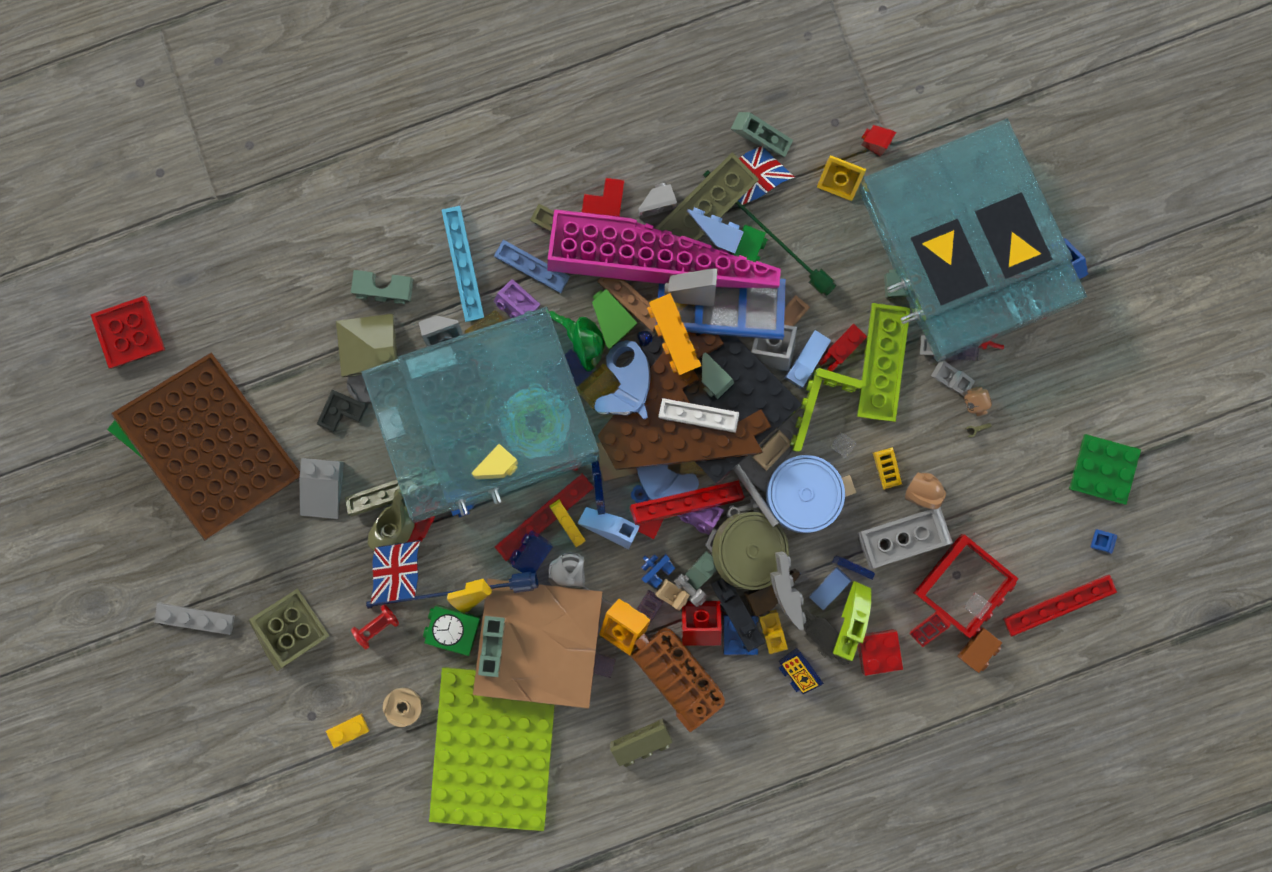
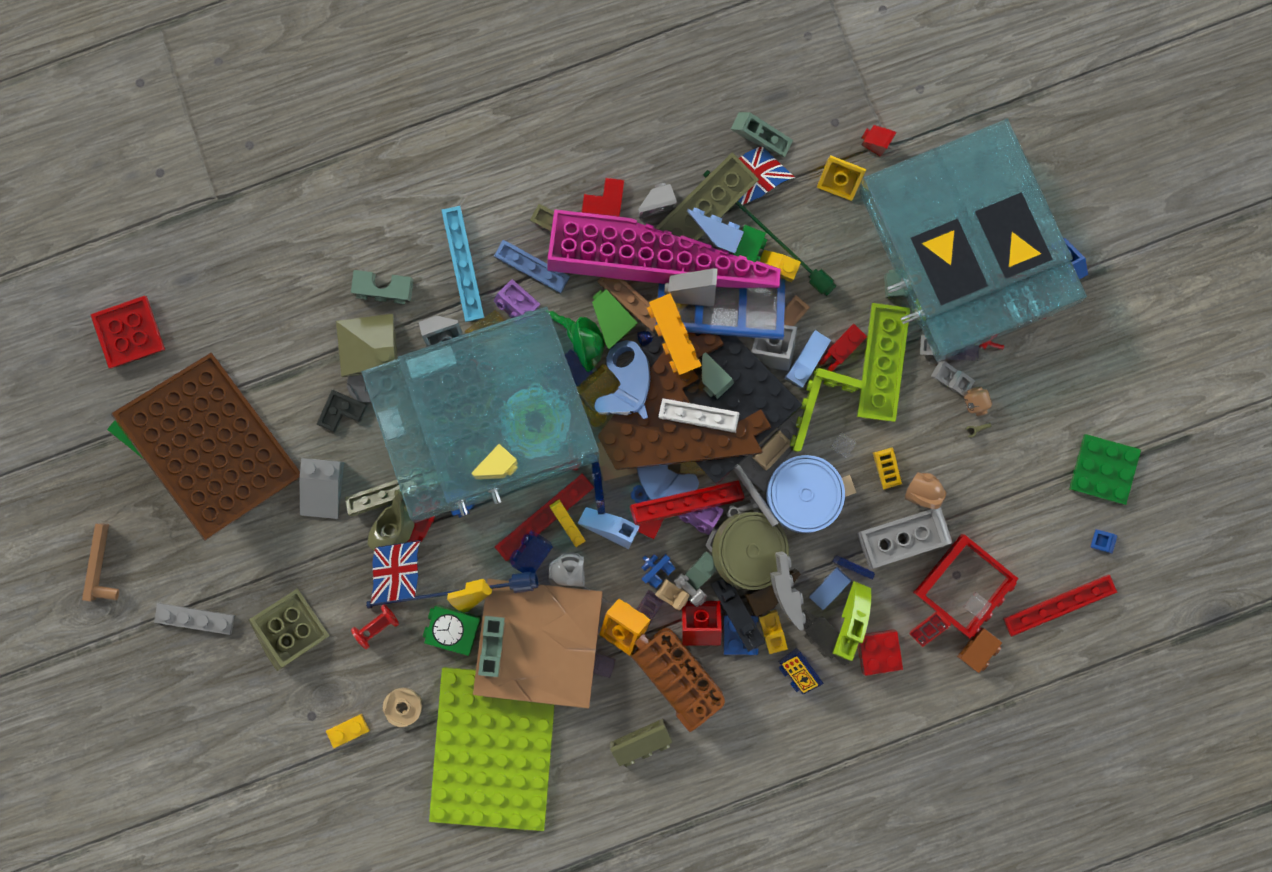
(92, 587): none -> medium nougat piece
(595, 418): none -> clear yellow bar
(787, 264): none -> yellow slope

